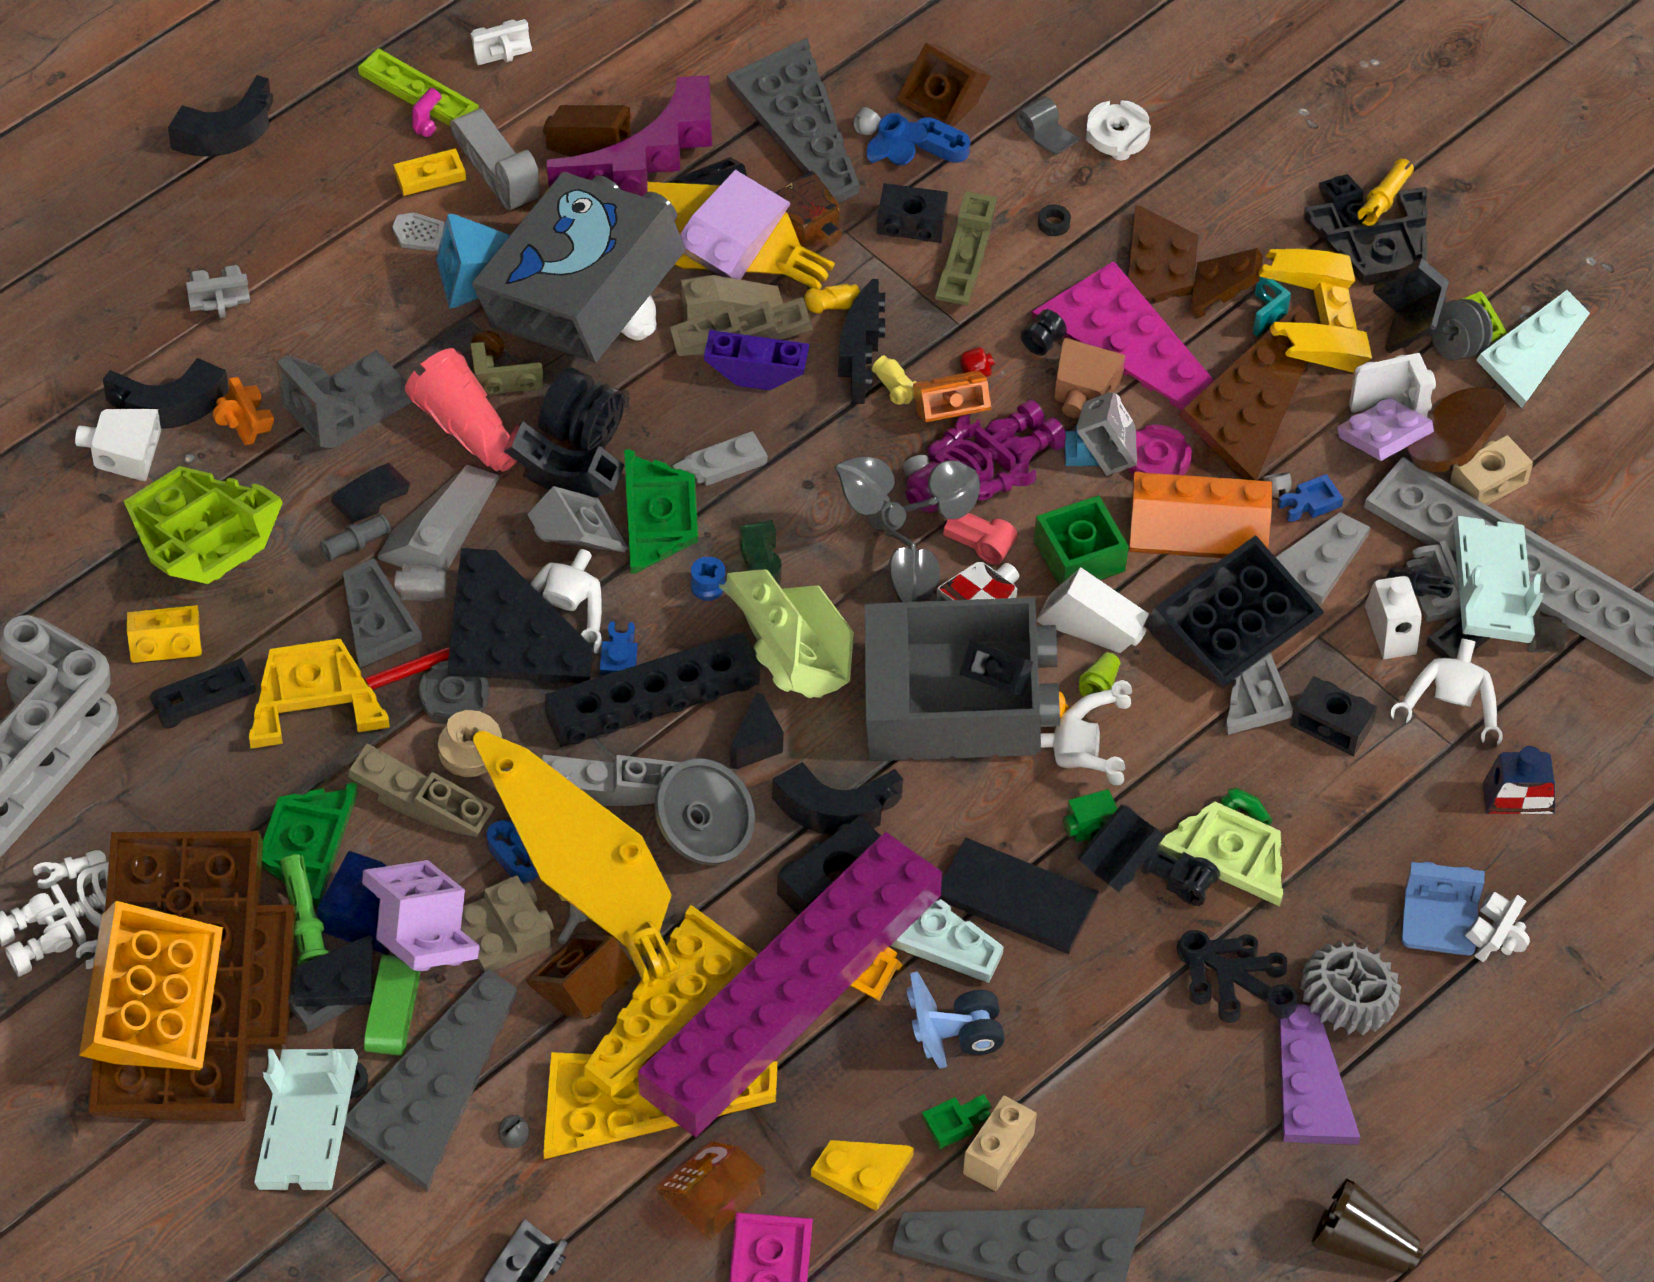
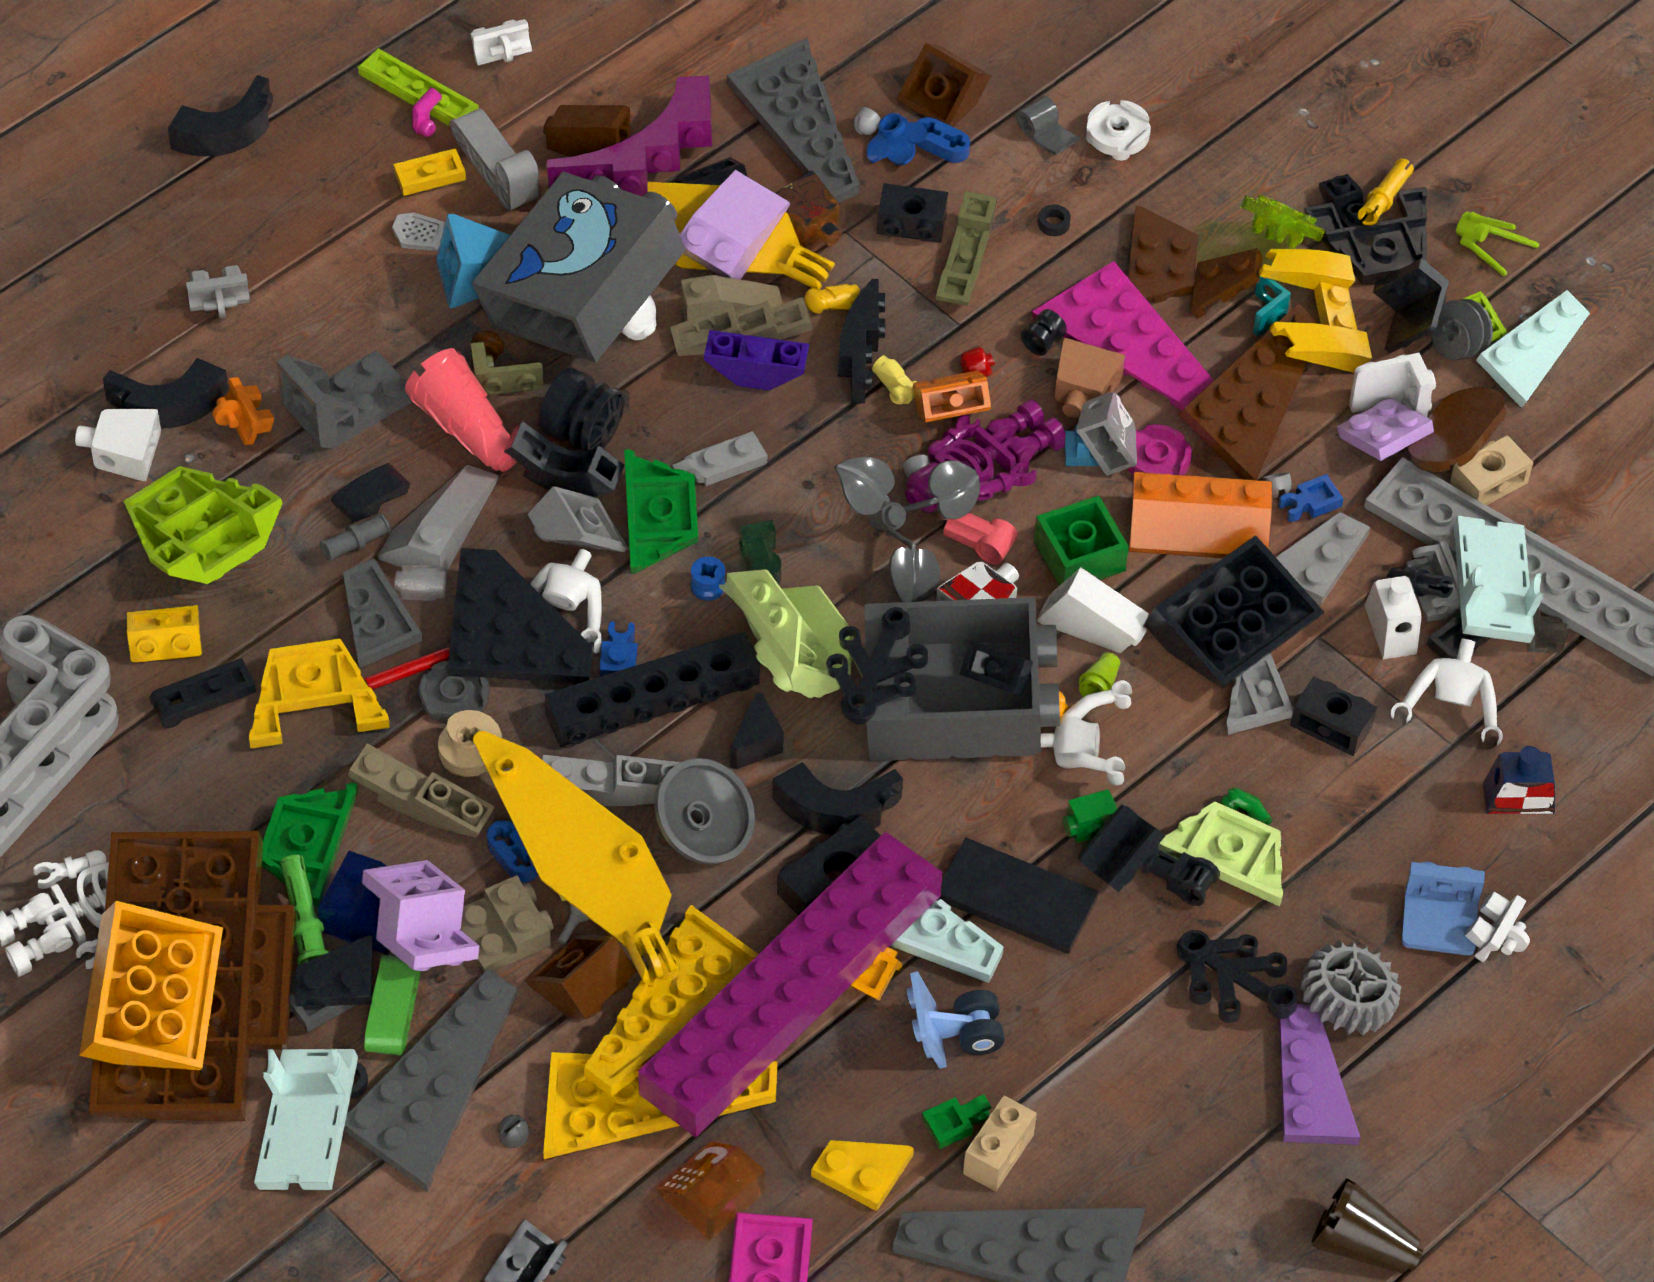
(876, 669): none -> black plant
(1281, 221): none -> clear neon green piece
(1475, 228): none -> lime plant

